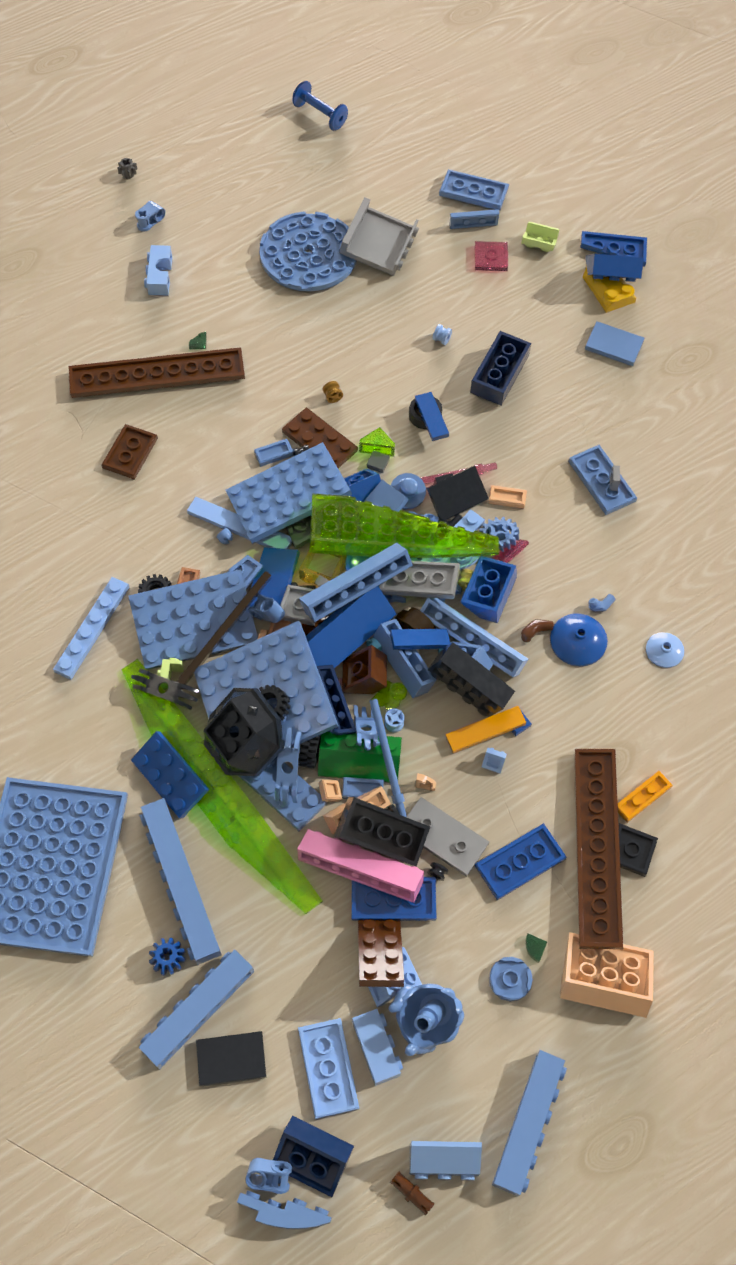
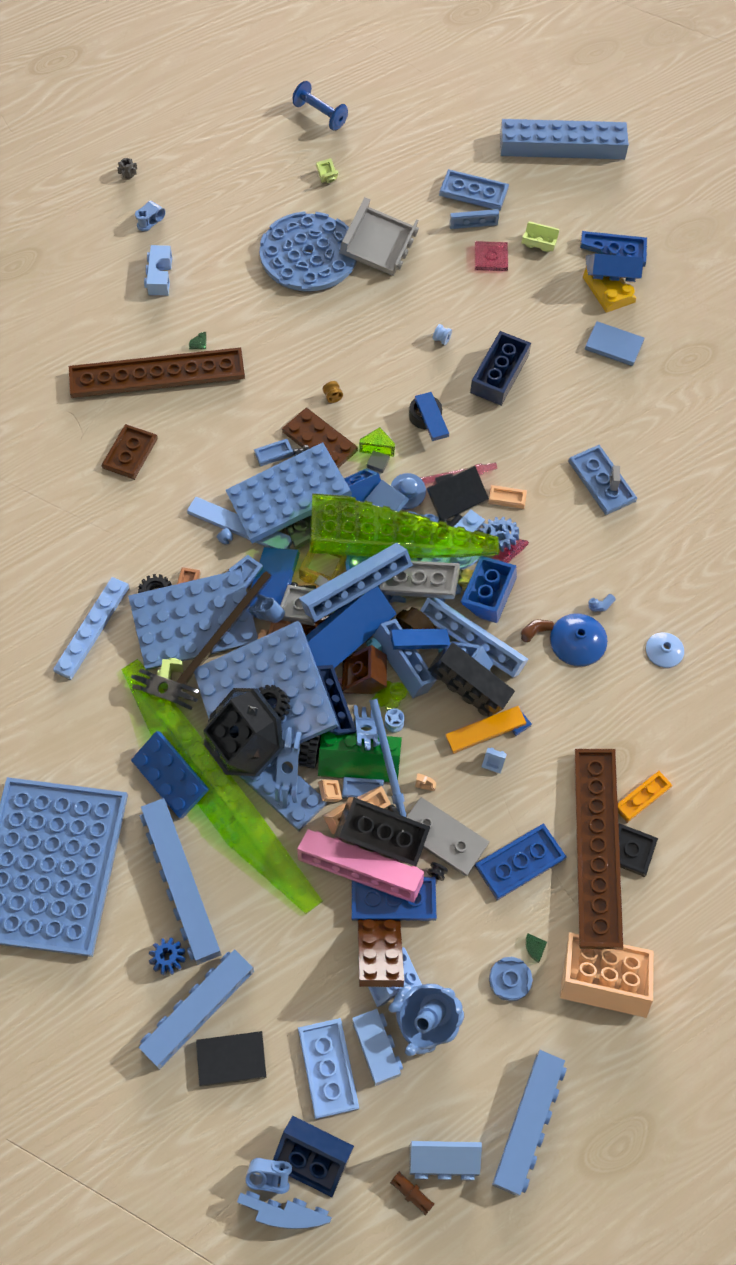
(327, 171): none -> yellowish green bracket
(563, 139): none -> medium blue brick

